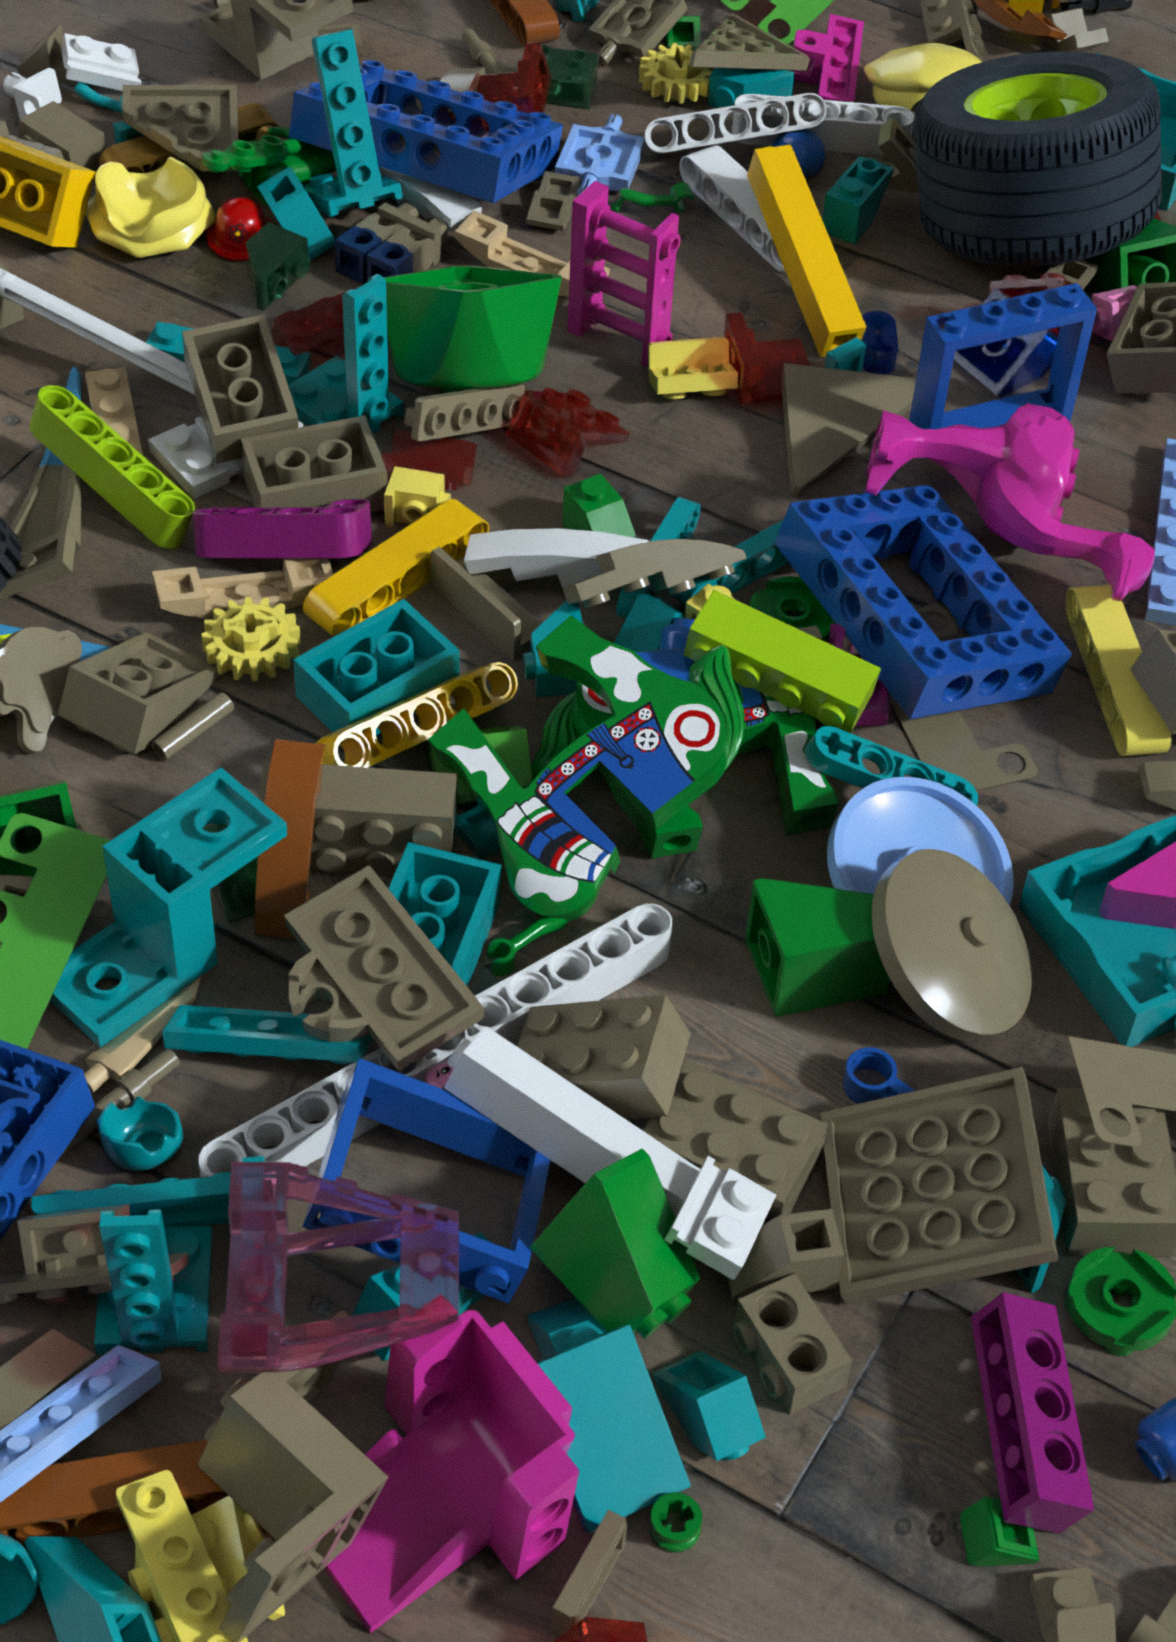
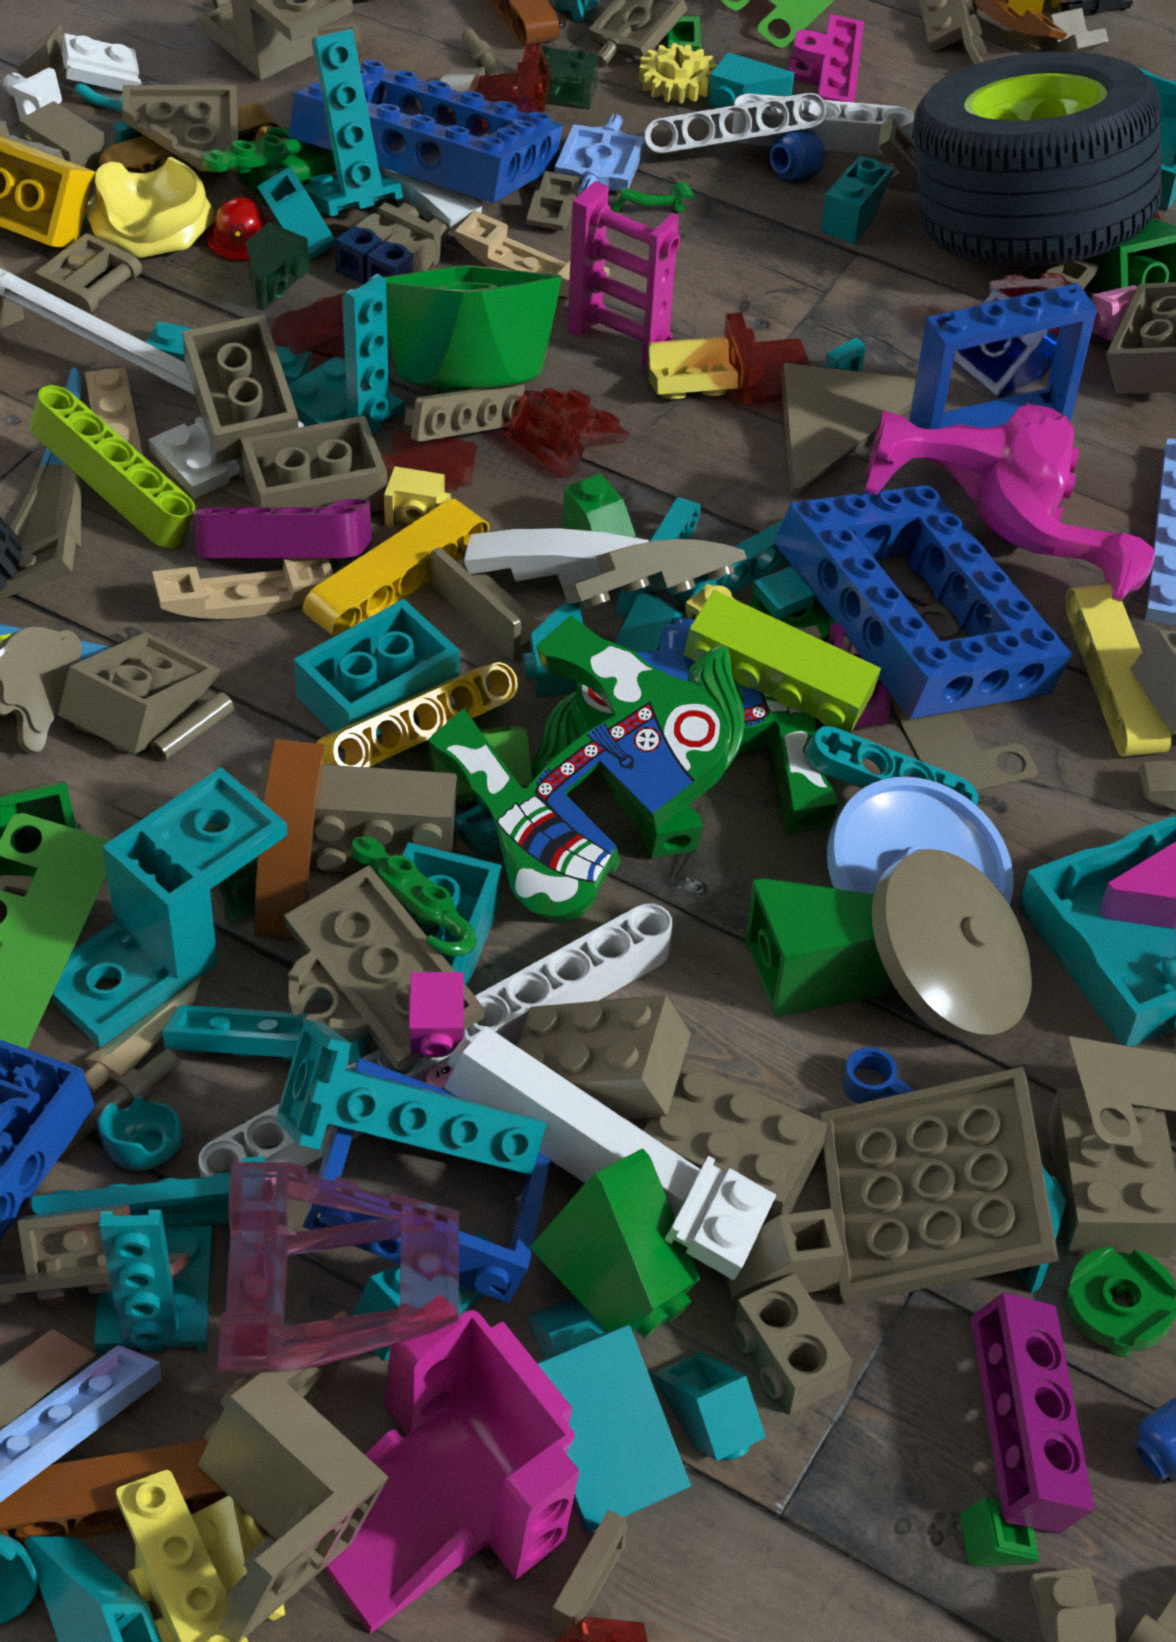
(80, 264): none -> dark tan plate
(251, 638): light yellow gear -> none
(327, 1093): none -> teal bracket
(427, 901): none -> green piece
(436, 1012): none -> dark pink brick
(507, 948): green piece -> none
(687, 1508): green bush -> none
(727, 191): white beam -> none
(747, 47): dark tan tile -> none
(783, 593): none -> teal tile
(805, 248): yellow brick -> none
(884, 342): clear blue beam -> none
(909, 72): light yellow piece -> none

